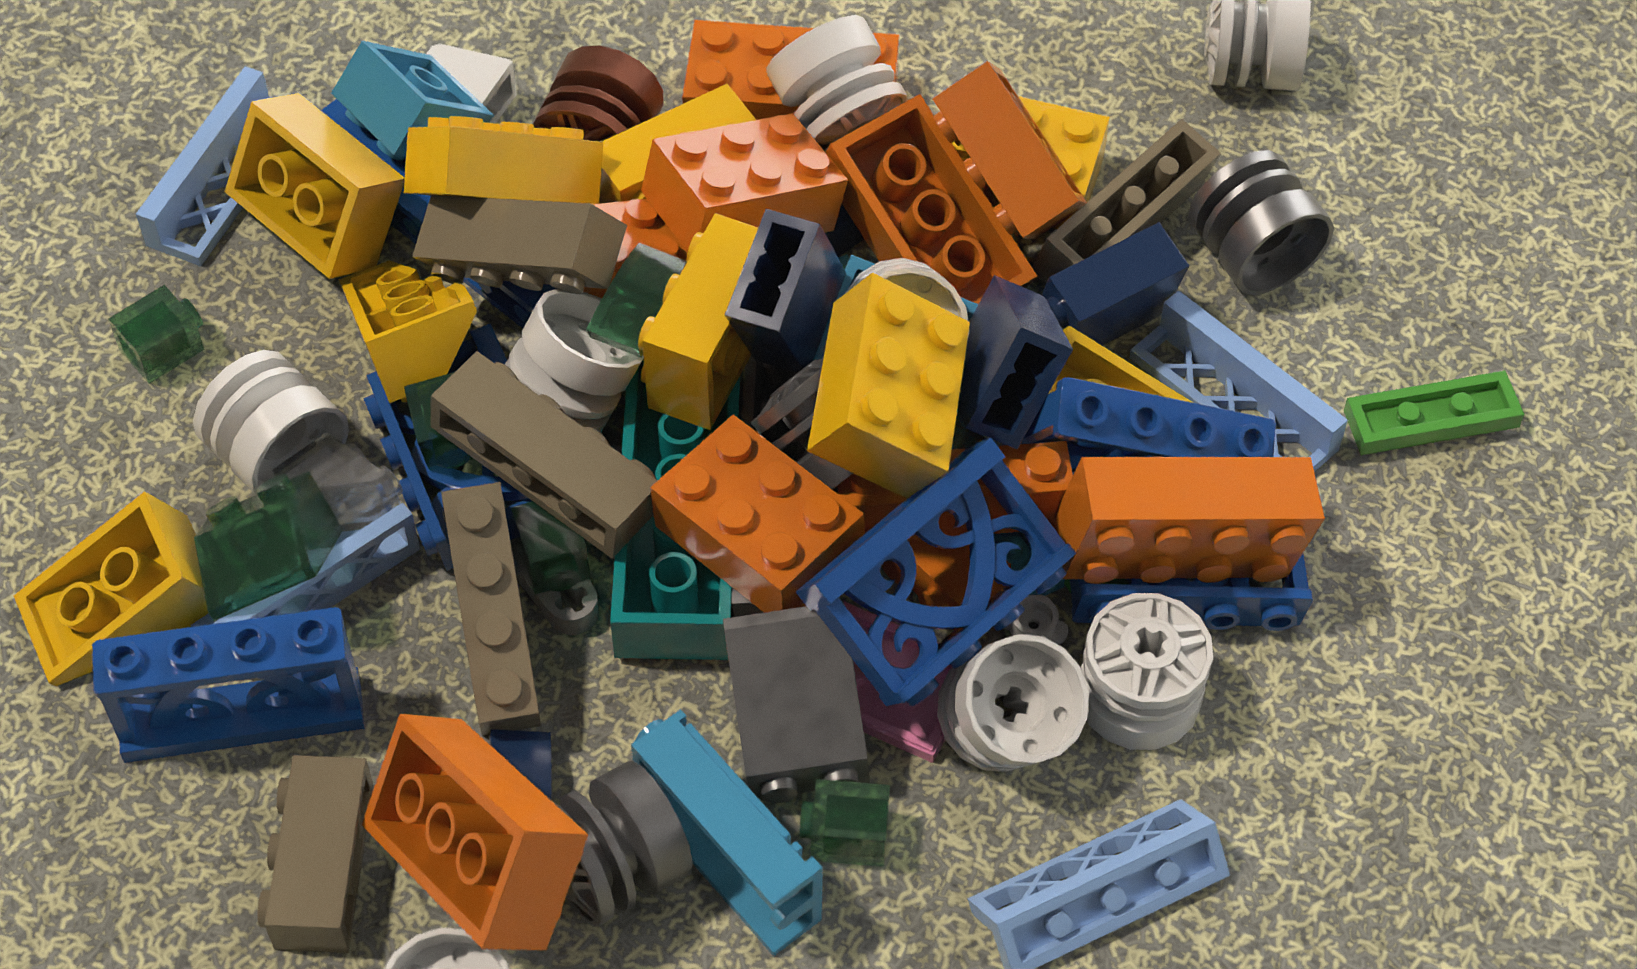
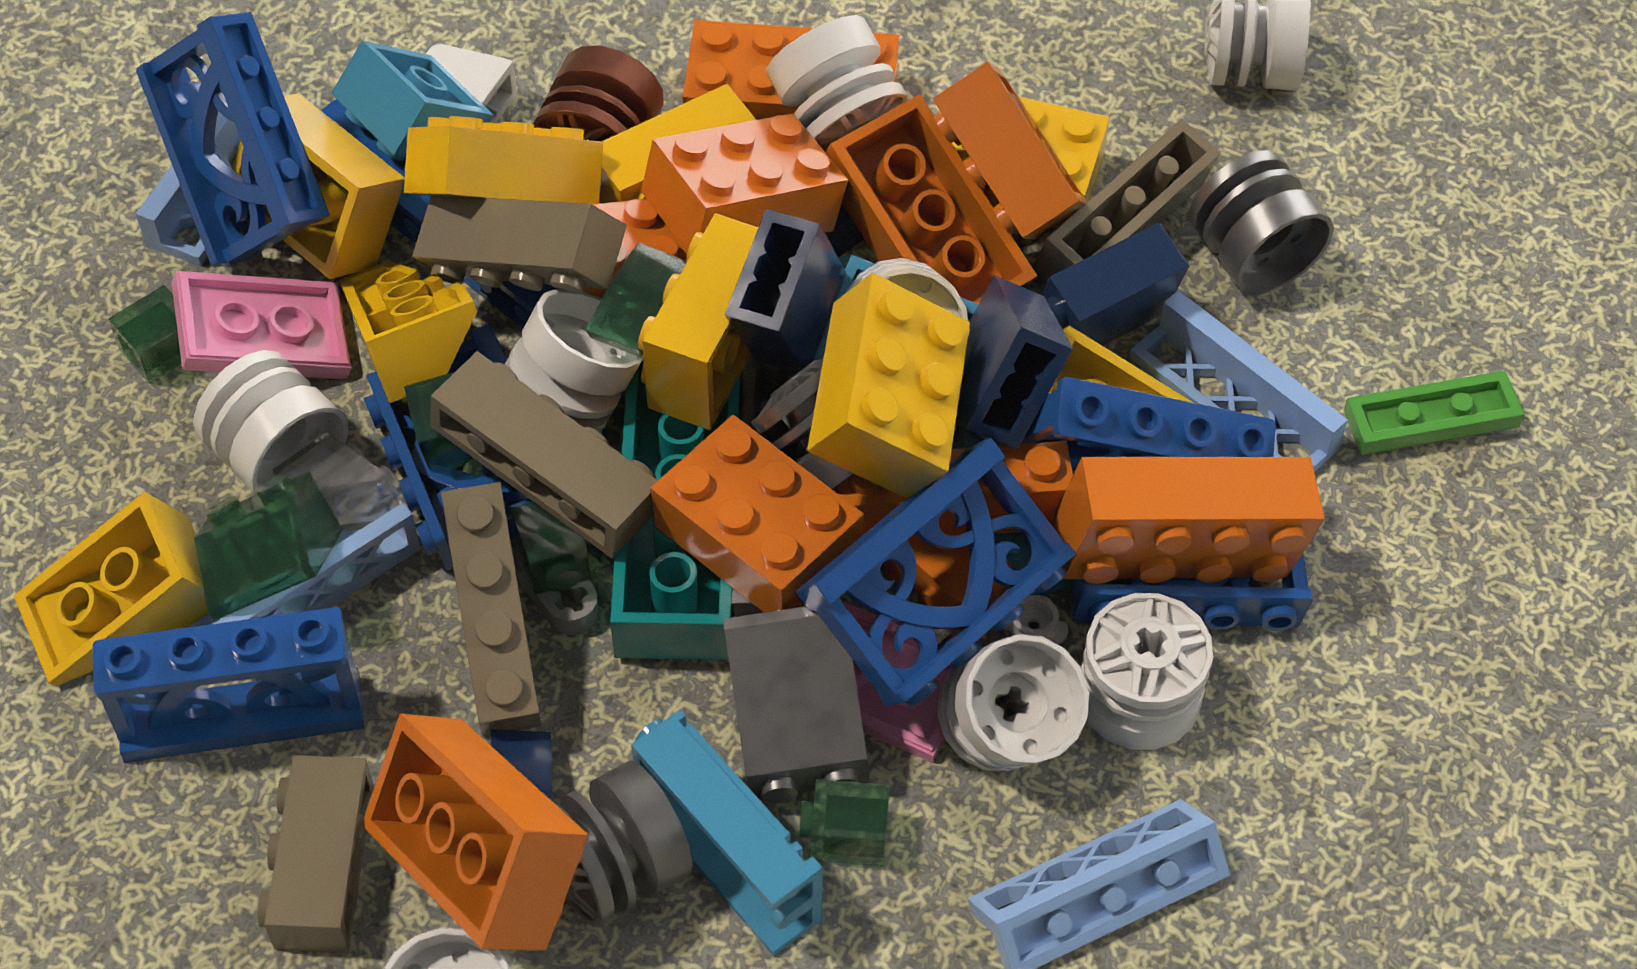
(239, 315): none -> bright pink tile
(273, 158): none -> blue fence

